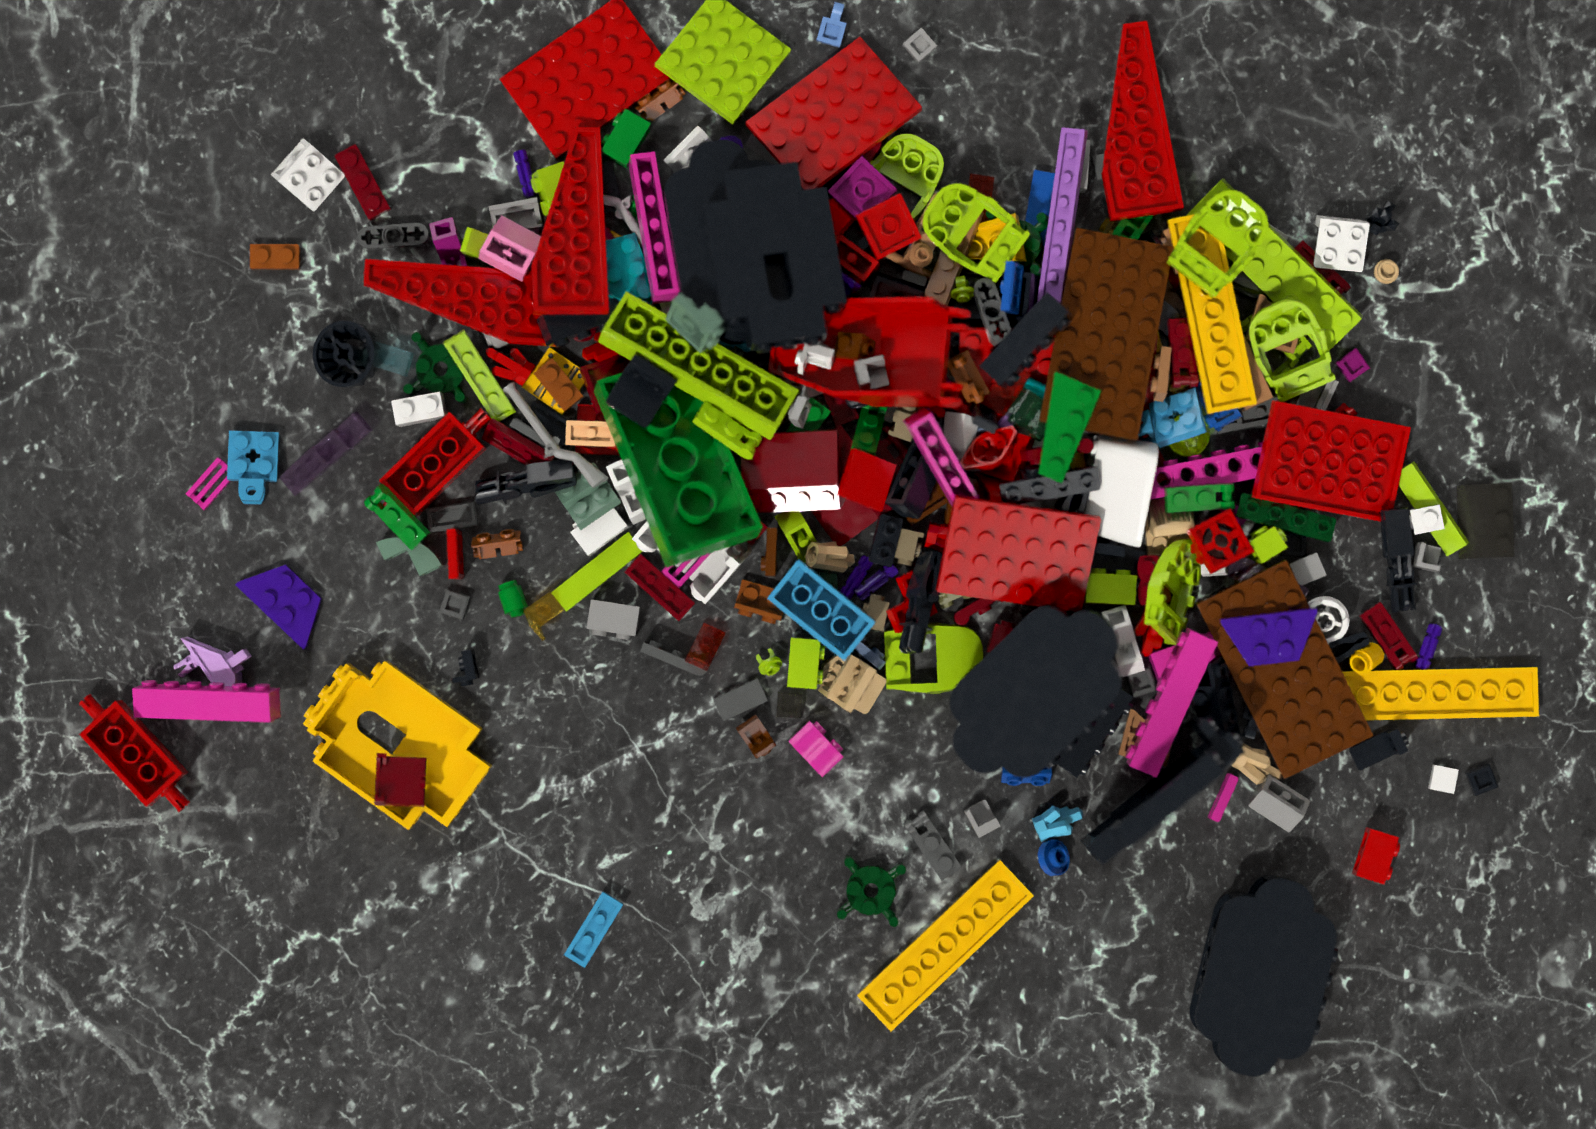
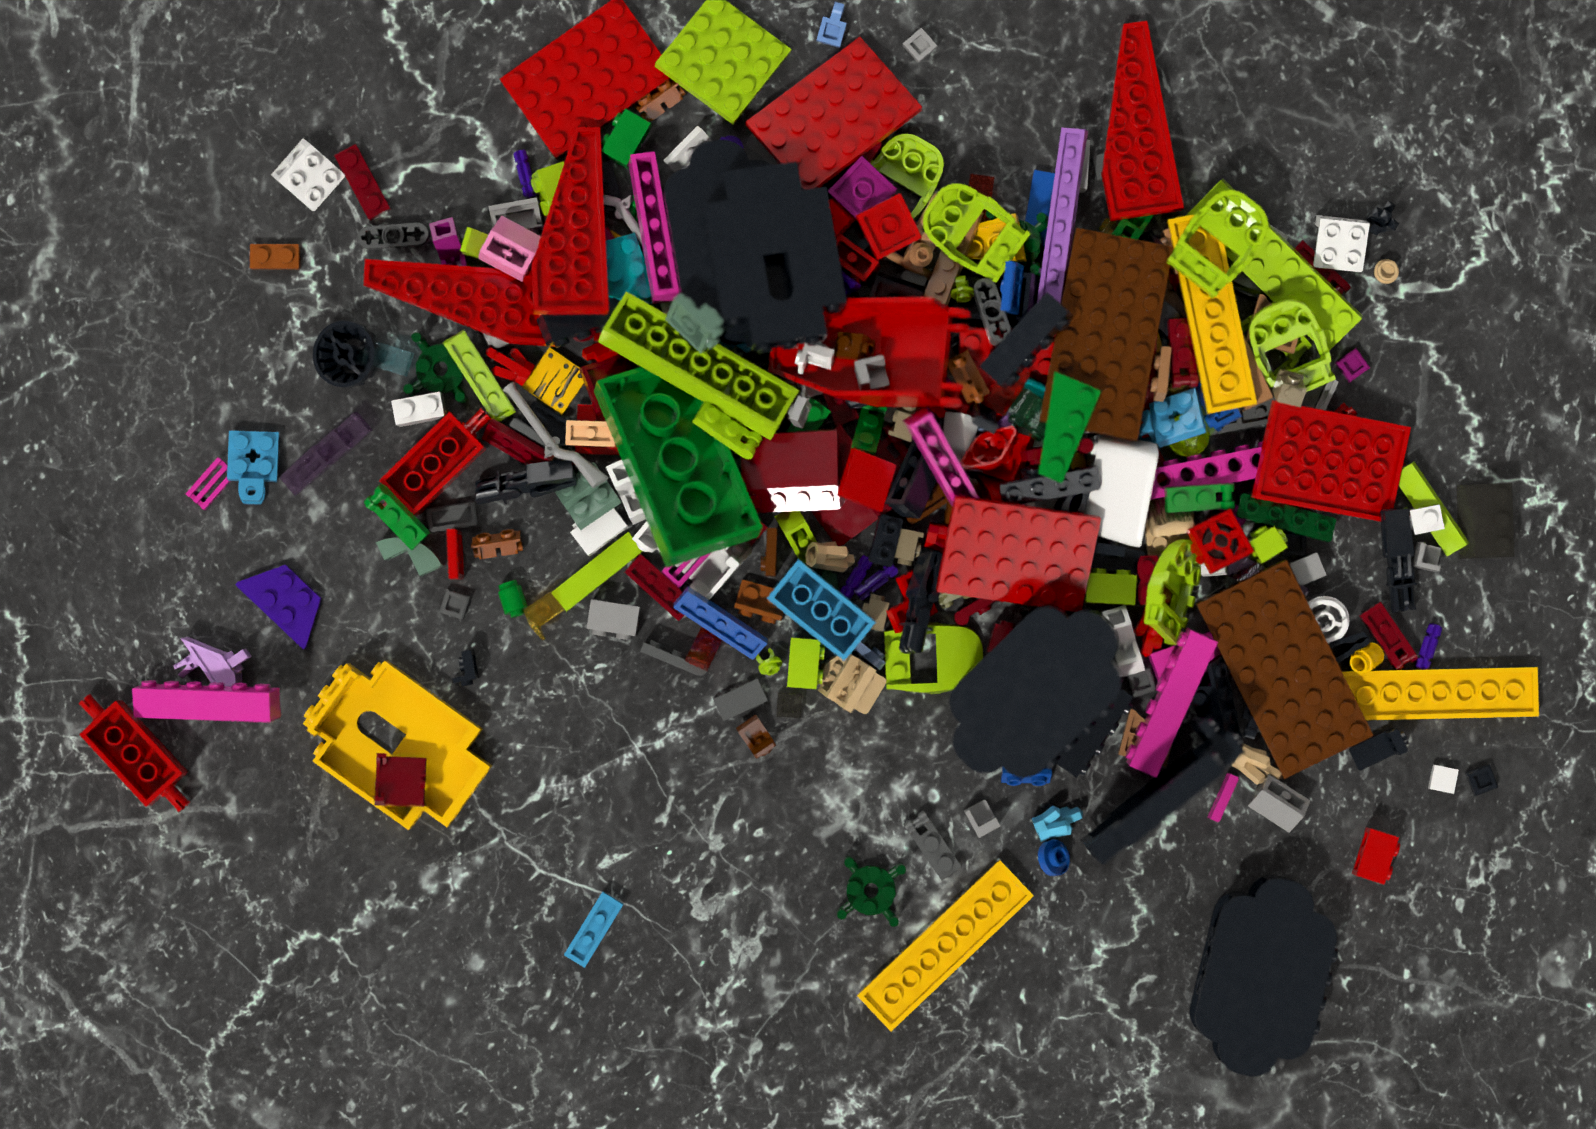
(558, 385): dark orange plate -> none
(640, 390): black bracket -> none
(720, 623): none -> blue plate
(816, 747): dark pink brick -> none
(1271, 636): dark purple wing -> none
(1289, 388): none -> dark tan brick

